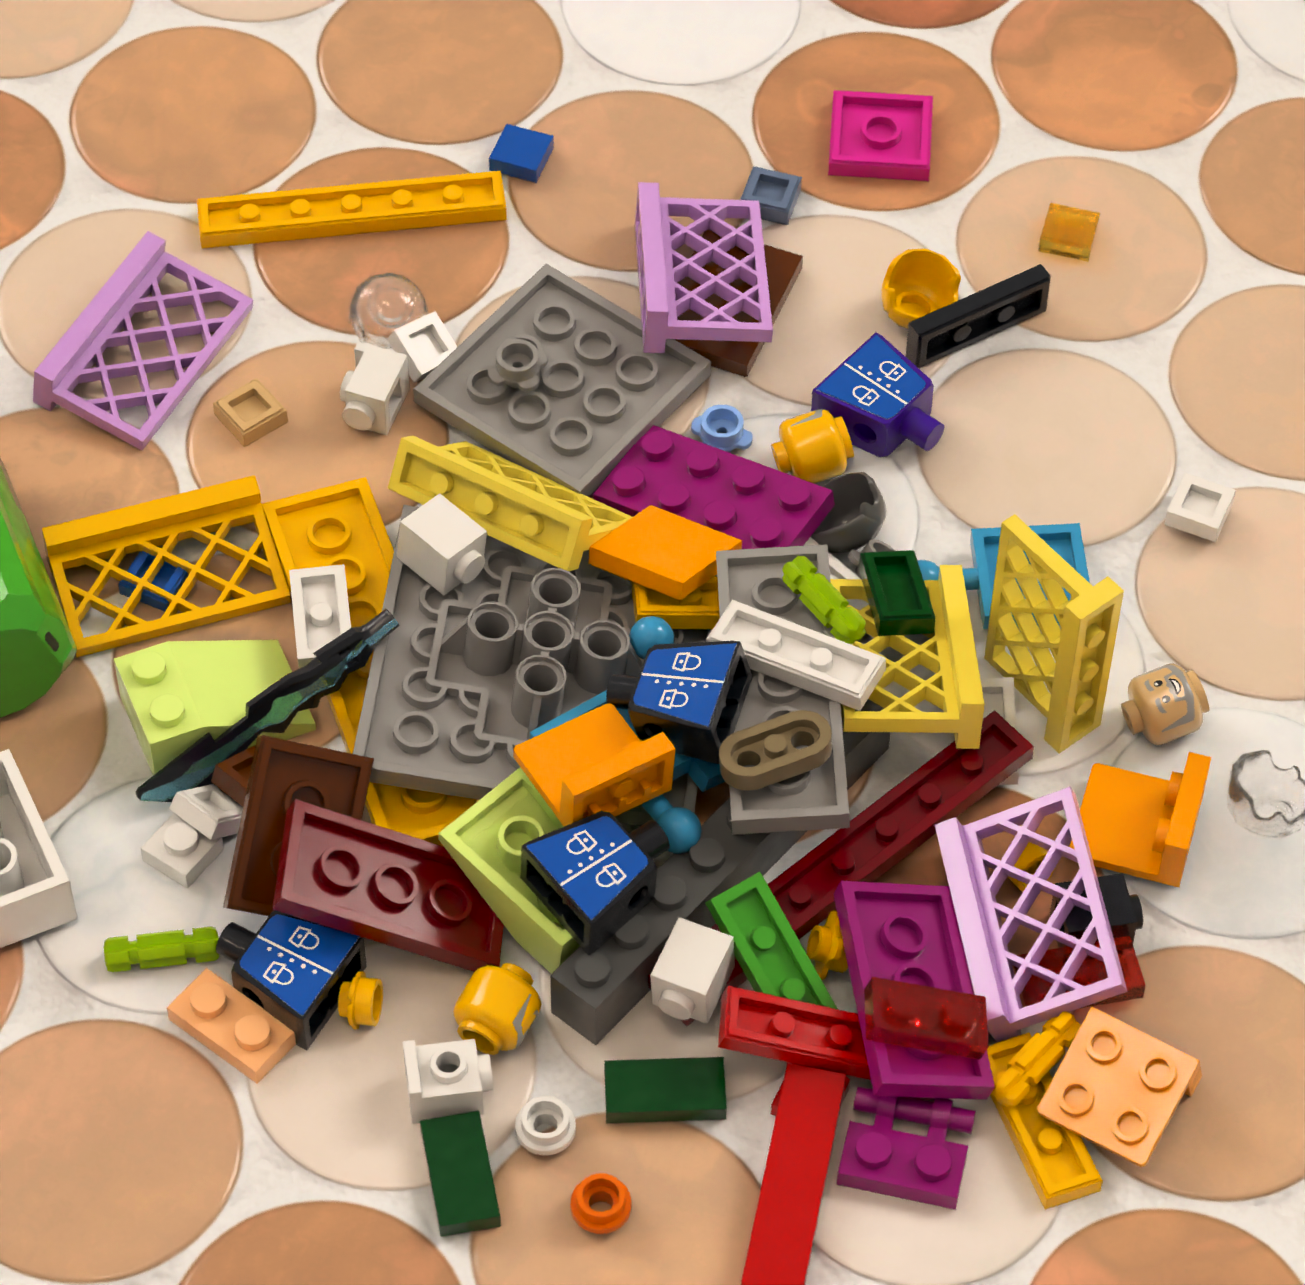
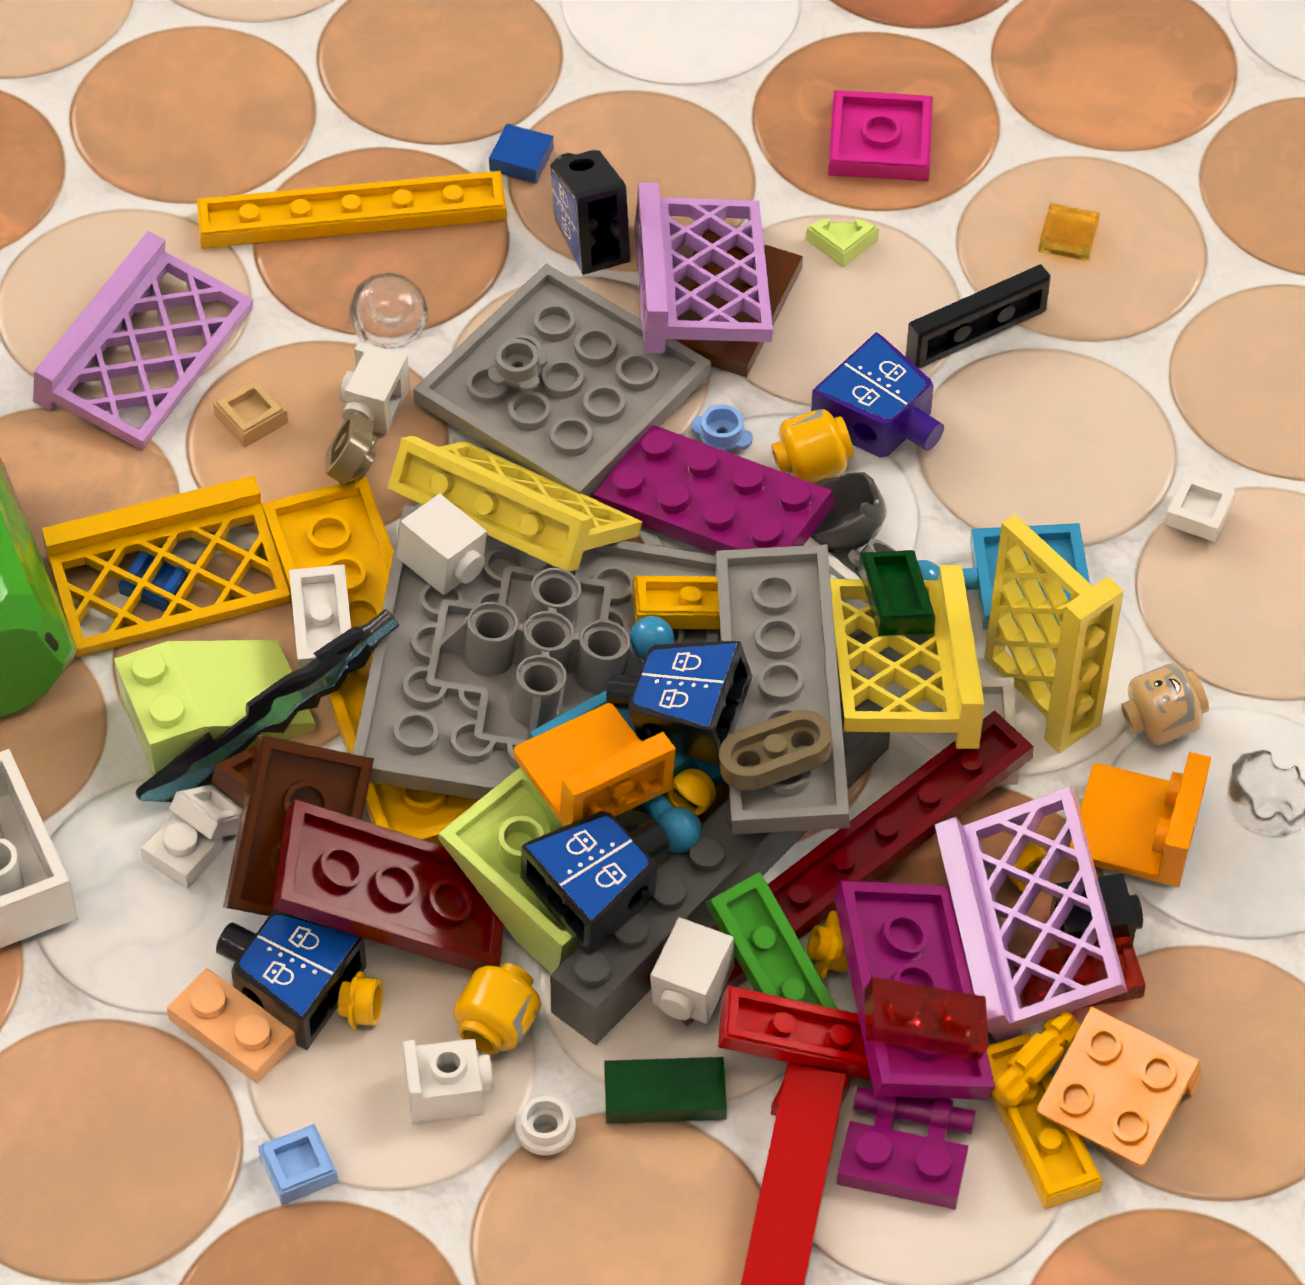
(161, 949): lime axle -> none
(298, 1164): none -> light blue tile
(351, 449): none -> dark tan plate
(424, 342): white plate -> none
(460, 1173): dark green tile -> none
(586, 189): none -> black torso
(600, 1188): orange plate -> none
(662, 552): light orange tile -> none
(695, 787): none -> yellow hinge
(775, 192): sand blue tile -> none
(801, 655): white tile -> none
(823, 600): lime axle -> none
(842, 239): none -> yellowish green tile
(918, 285): yellow hair -> none

